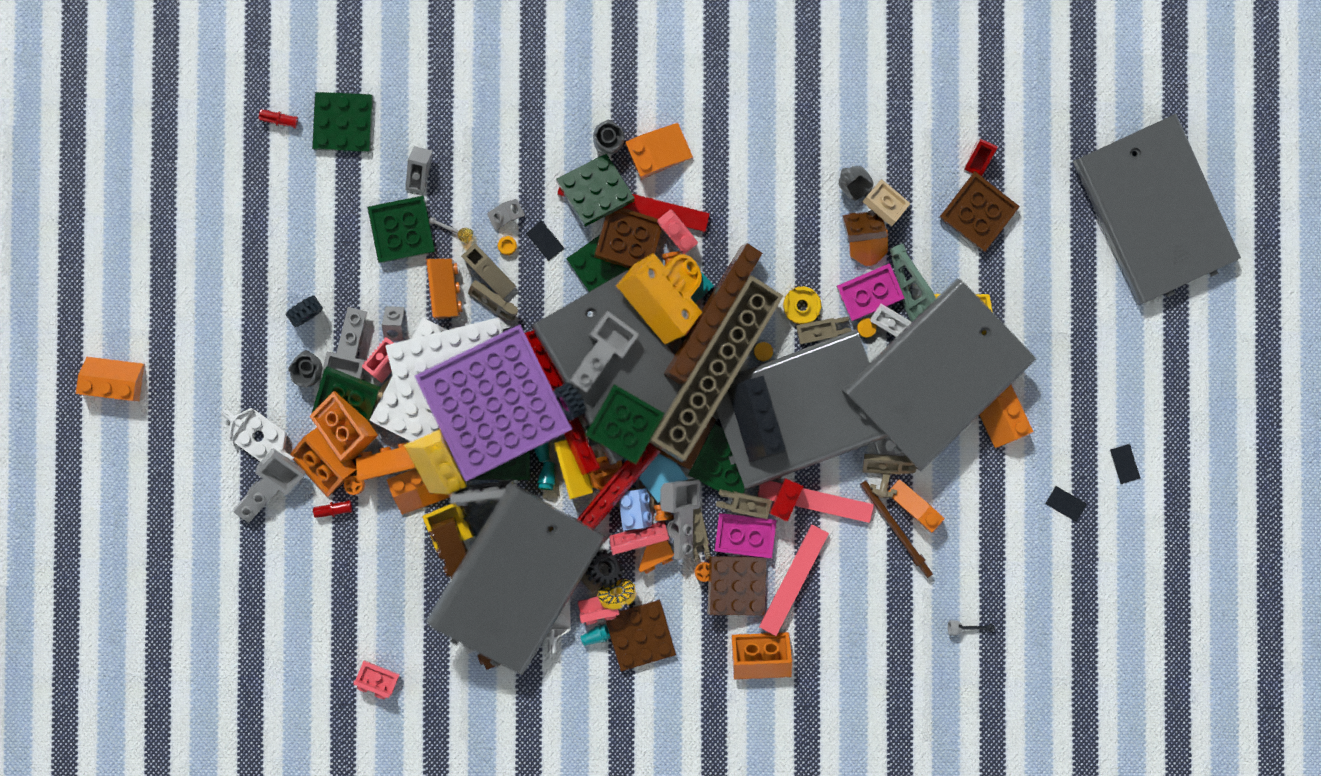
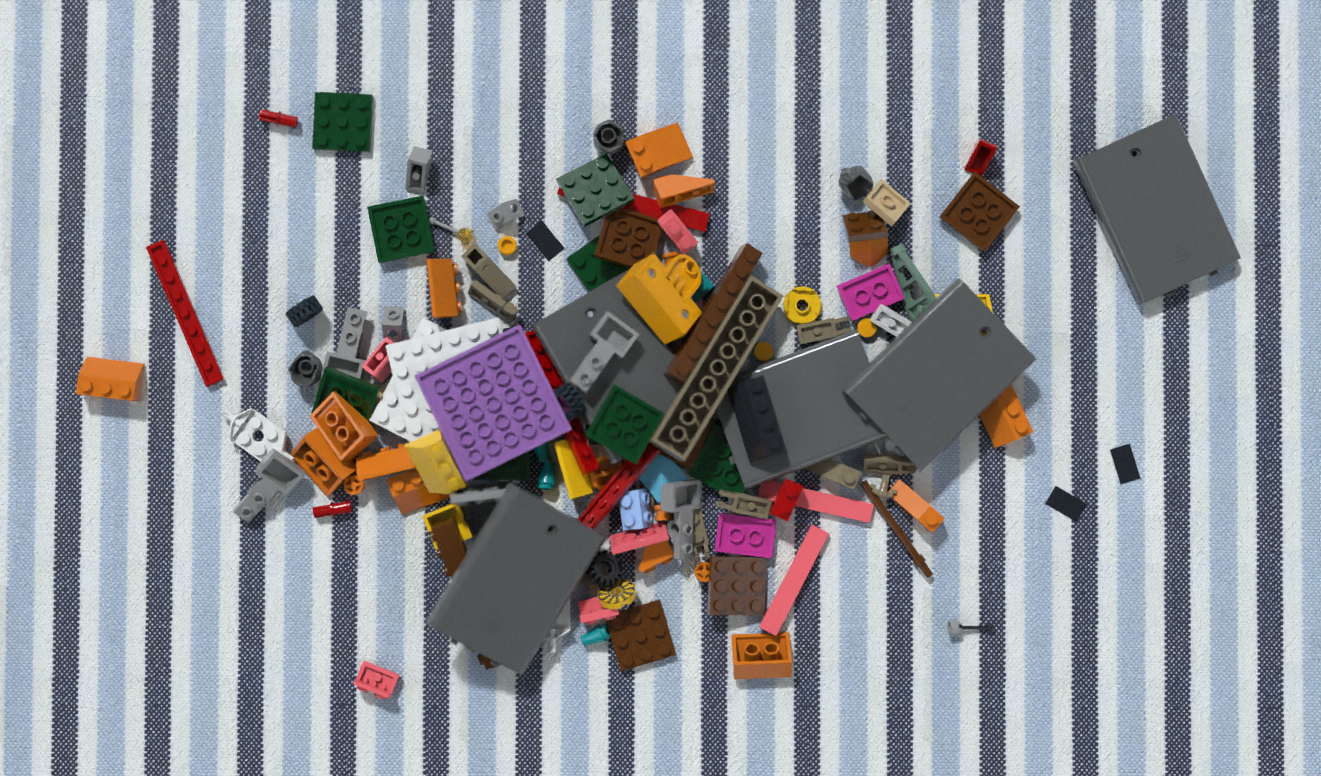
(185, 313): none -> red tile
(677, 188): none -> orange slope
(836, 472): none -> dark tan slope

